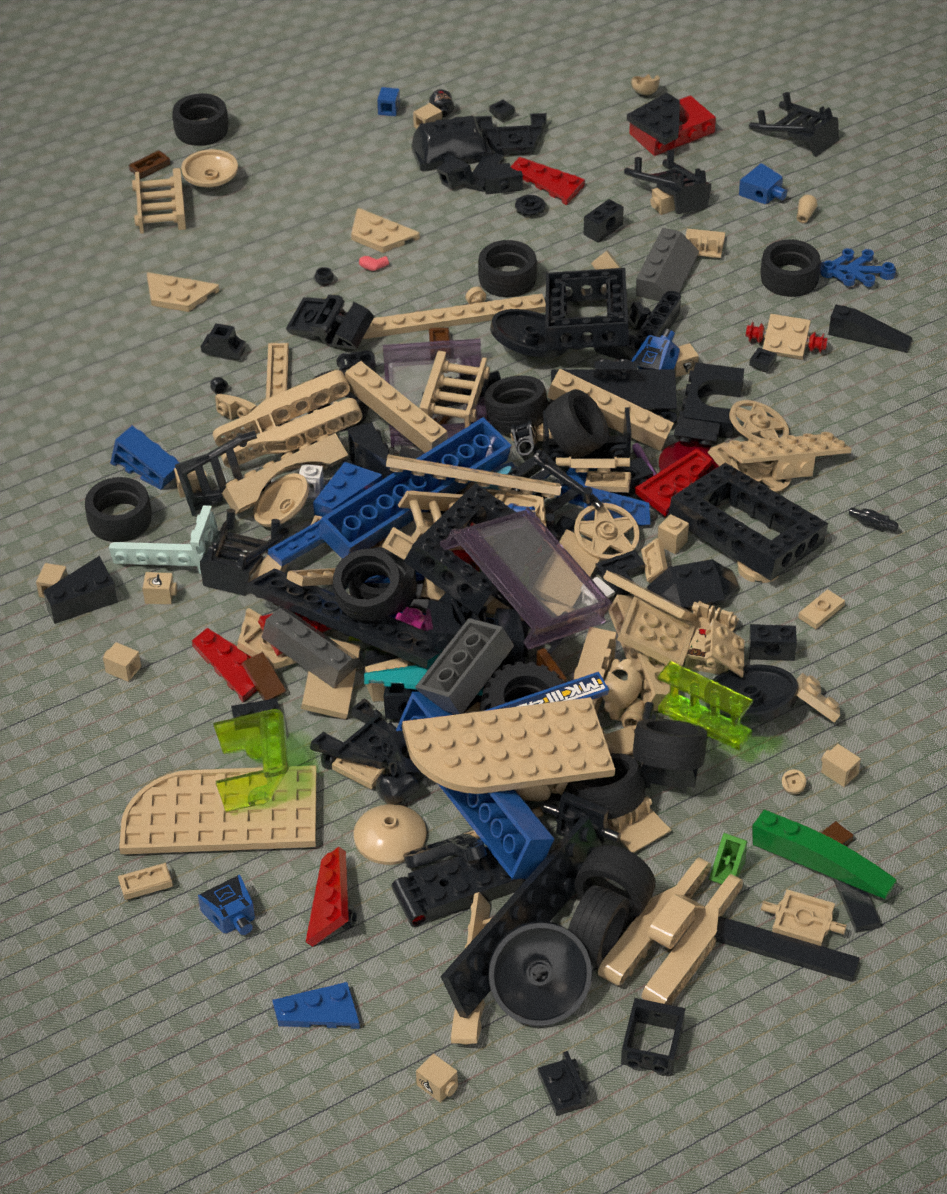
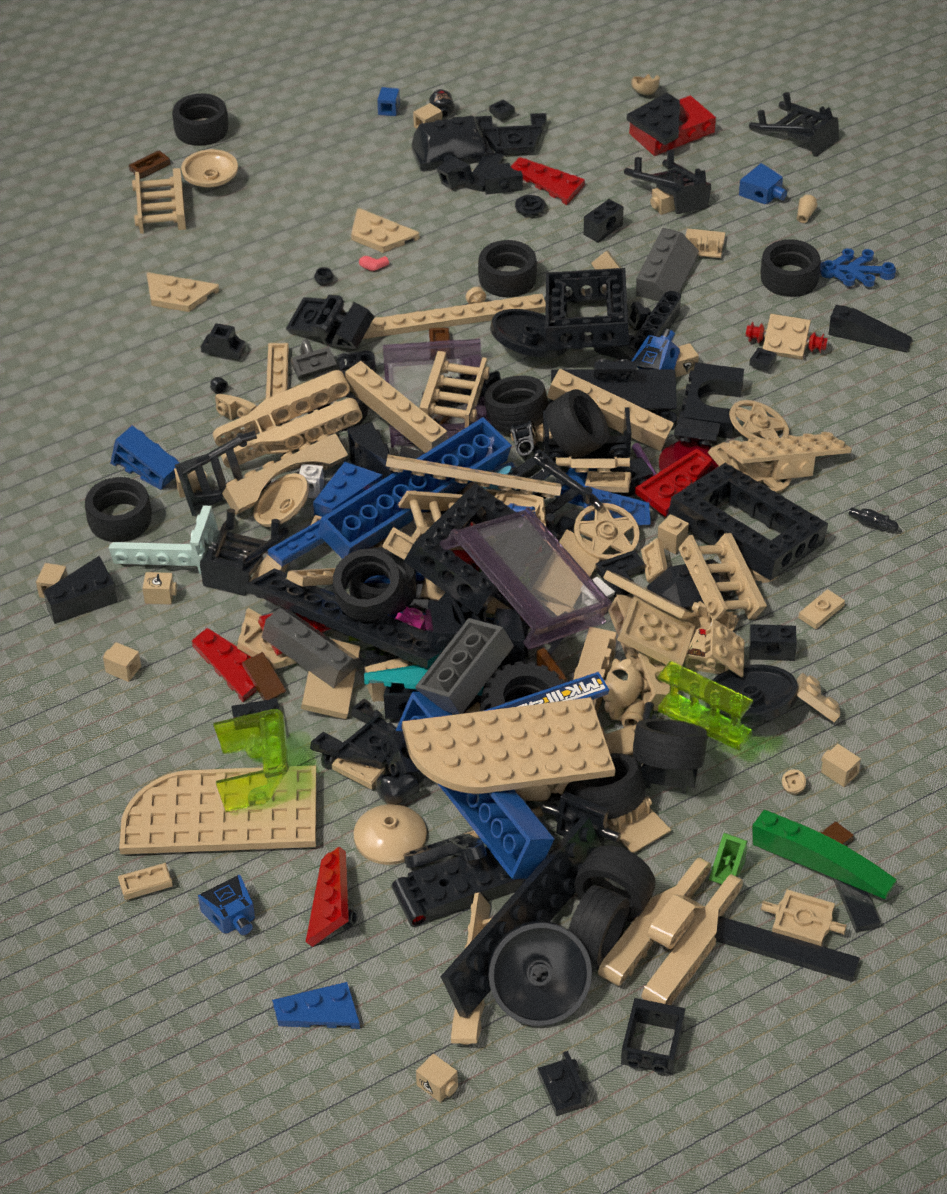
(312, 361): none -> dark grey plate
(737, 572): none -> tan fence

